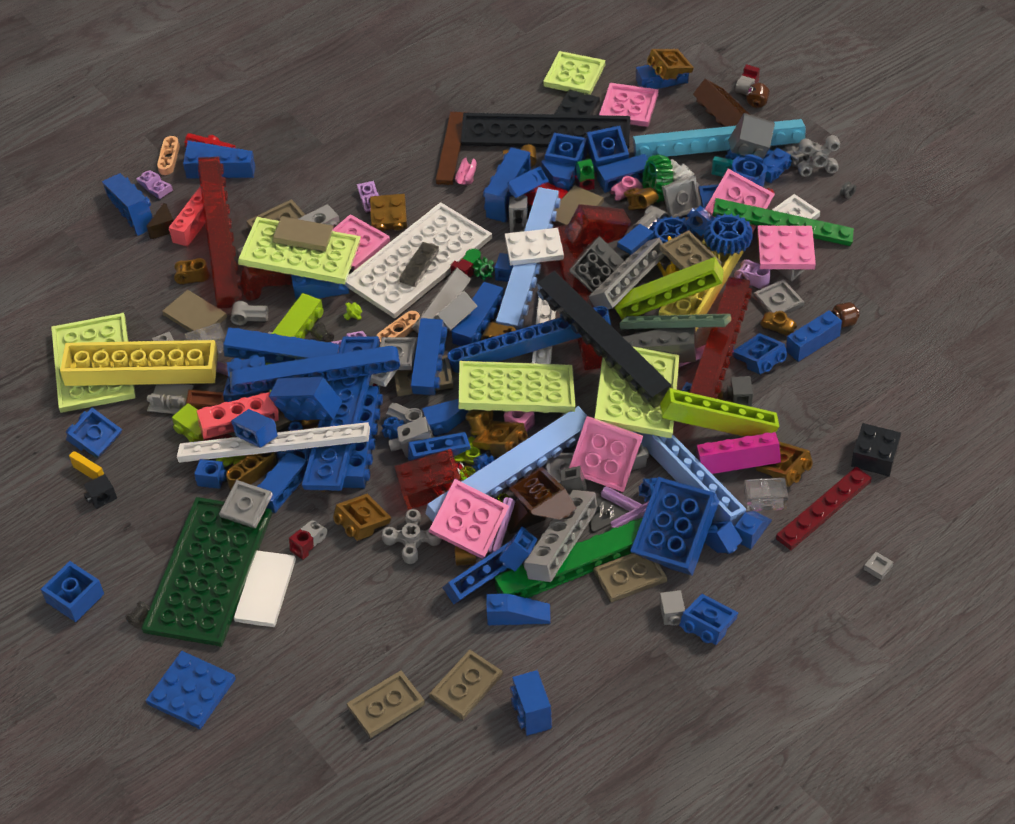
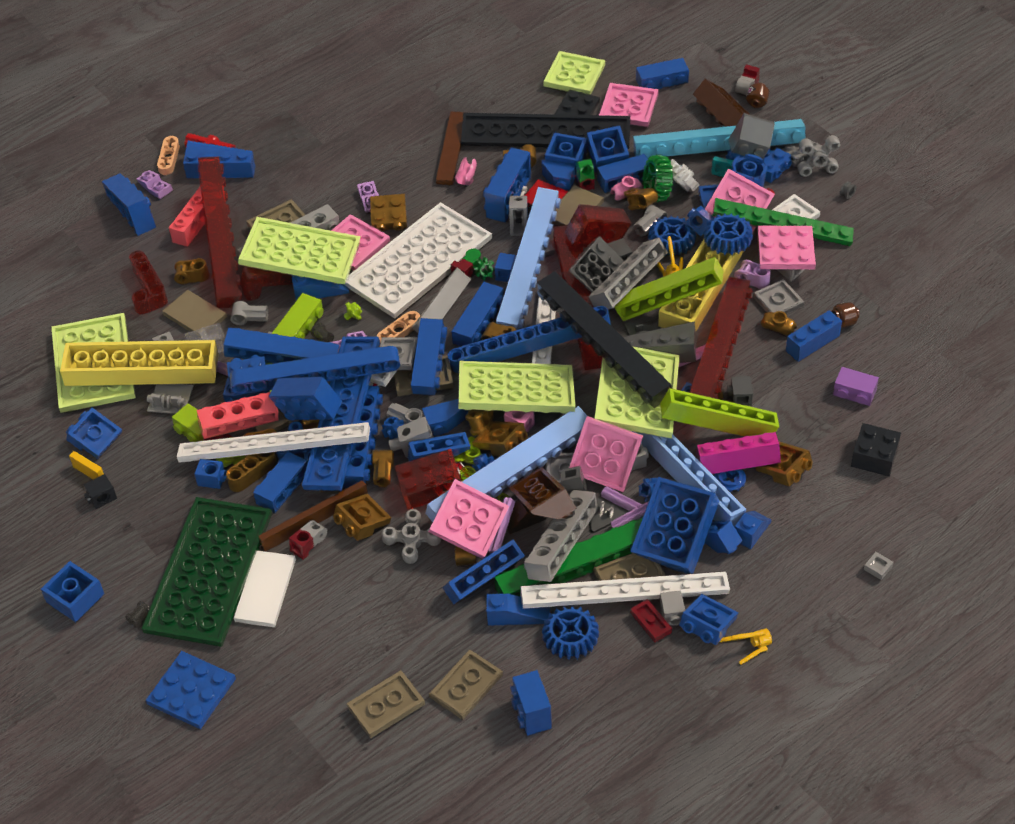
(153, 292): none -> clear red beam
(160, 223): dark brown slope -> none
(202, 399): copper tile -> none
(245, 504): light grey tile -> none
(254, 428): blue brick -> none
(303, 234): dark tan tile -> none
(317, 513): none -> reddish brown tile
(382, 462): none -> pearl gold piece
(419, 264): clear smoke plate -> none
(456, 310): light grey hinge -> none
(518, 549): blue slope -> none
(527, 182): blue slope -> none
(534, 246): white plate -> none
(571, 640): none -> blue gear
(623, 589): none -> white plate
(635, 239): blue tile -> none
(651, 620): none -> dark red plate
(669, 63): pearl gold plate -> none
(675, 321): sand green tile -> none
(681, 196): light grey tile -> none
(686, 250): dark tan tile -> none
(738, 482): none -> blue gear
(758, 639): none -> yellow plant
(761, 353): blue plate -> none
(765, 494): clear brick -> none
(823, 508): dark red plate -> none
(855, 386): none -> medium lavender brick

